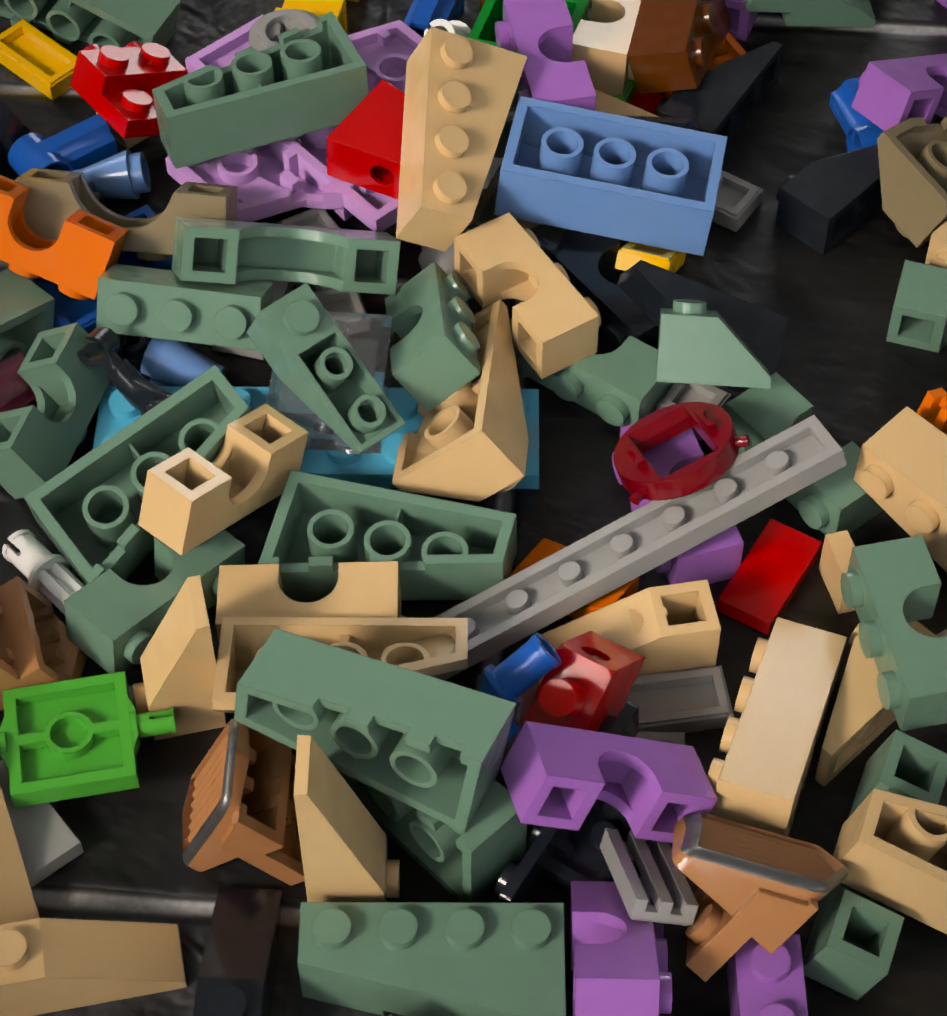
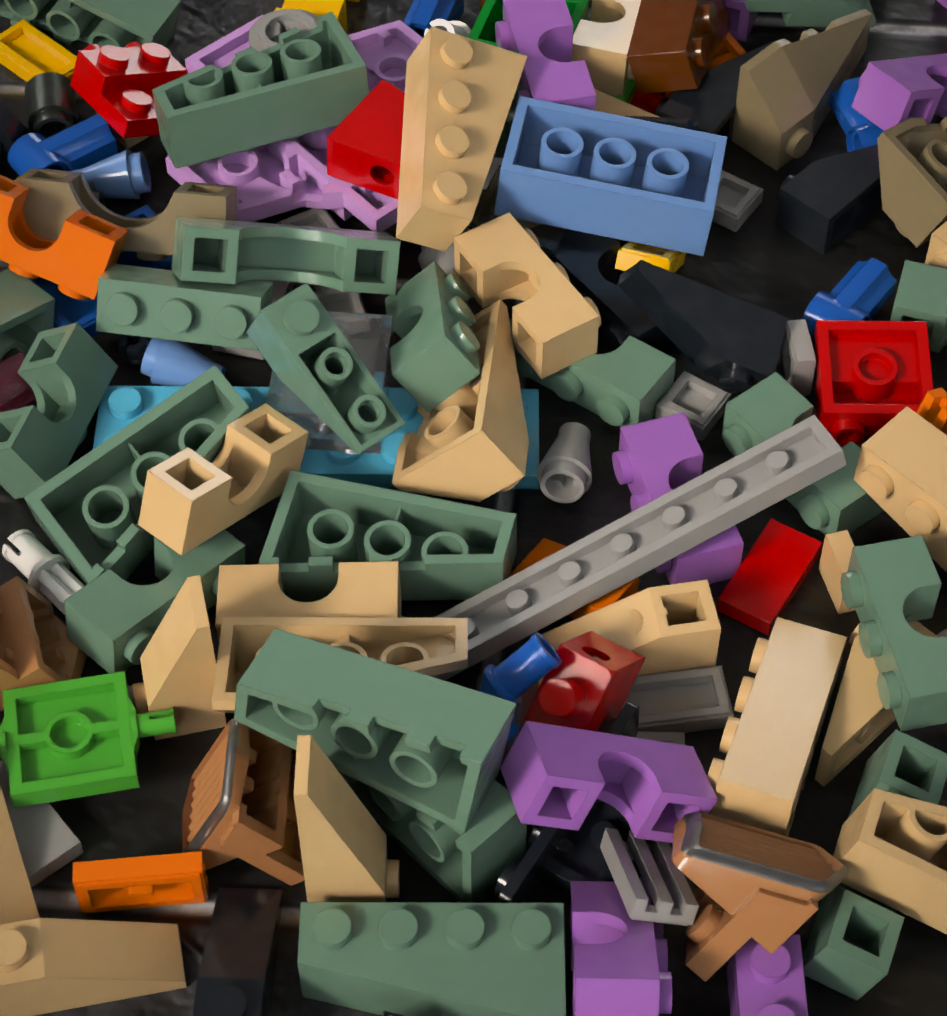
(50, 104): none -> pearl dark grey brick
(123, 375): black arm -> none
(140, 882): none -> orange tile
(566, 467): none -> light grey cone
(704, 349): sand green slope -> none
(710, 423): dark red piece -> none
(790, 85): none -> dark tan wedge
(798, 356): none -> light grey tile
(855, 297): none -> blue piece
(869, 374): none -> red plate

